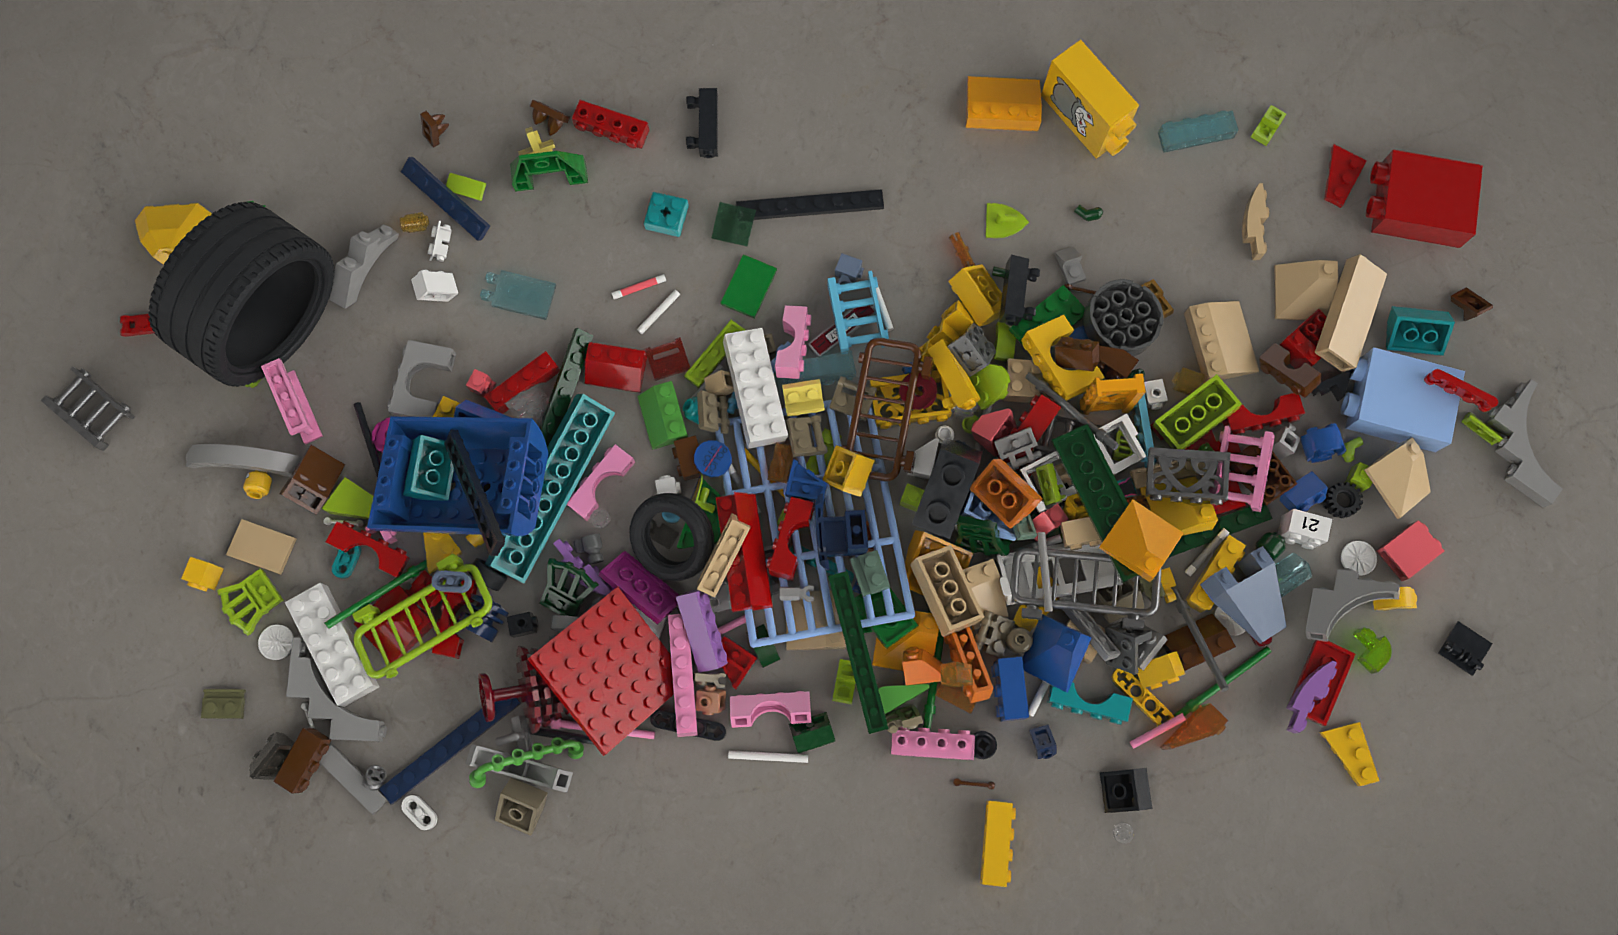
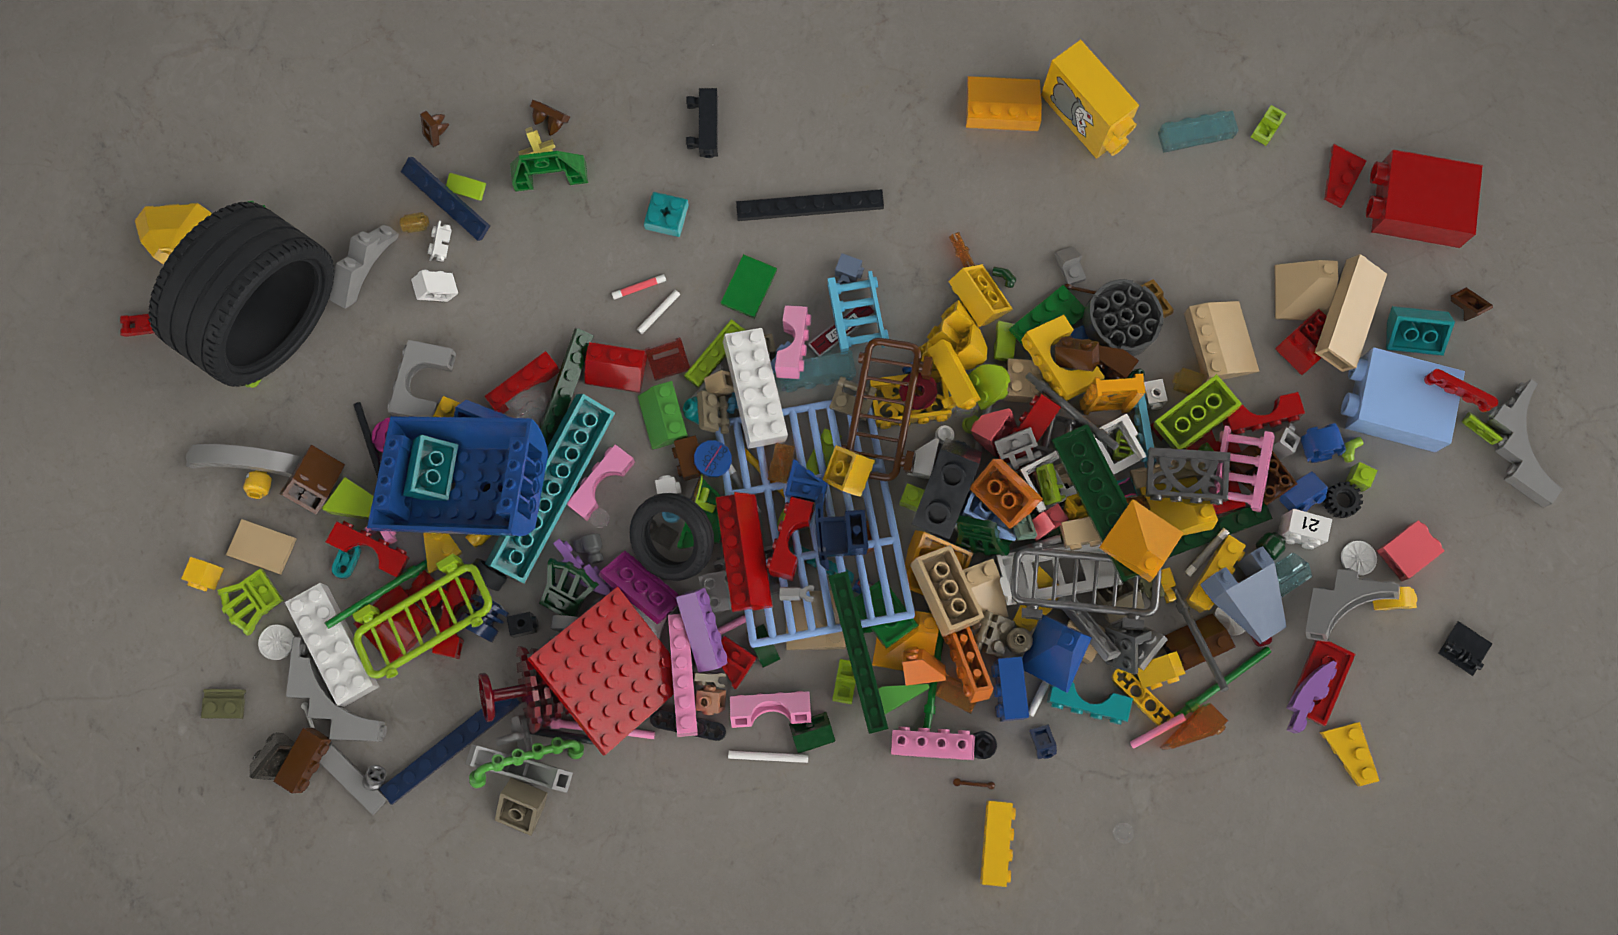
(83, 426): flat silver fence -> none
(291, 401): bright pink fence -> none
(328, 521): white hinge -> none
(419, 813): white plate -> none
(453, 581): sand blue plate -> none
(474, 493): black plate -> none
(480, 383): coral brick -> none
(520, 294): clear light blue tile -> none
(610, 124): red brick -> none
(722, 556): tan fence -> none
(733, 224): clear green slope -> none
(800, 436): dark tan plate -> none
(803, 397): light yellow bracket -> none
(870, 573): sand green plate -> none
(883, 310): white bar -> none
(905, 717): dark tan plate -> none
(956, 674): clear yellow brick -> none
(972, 350): dark grey bracket -> none
(1003, 221): lime shield -> none
(1014, 291): black brick -> none
(1045, 572): light grey bar -> none
(1089, 215): dark green arm -> none
(1125, 790): black slope -> none
(1253, 220): tan slope -> none
(1300, 380): reddish brown arch -> none
(1336, 384): black slope -> none
(1377, 652): clear neon green brick -> none
(1401, 476): tan slope -> none

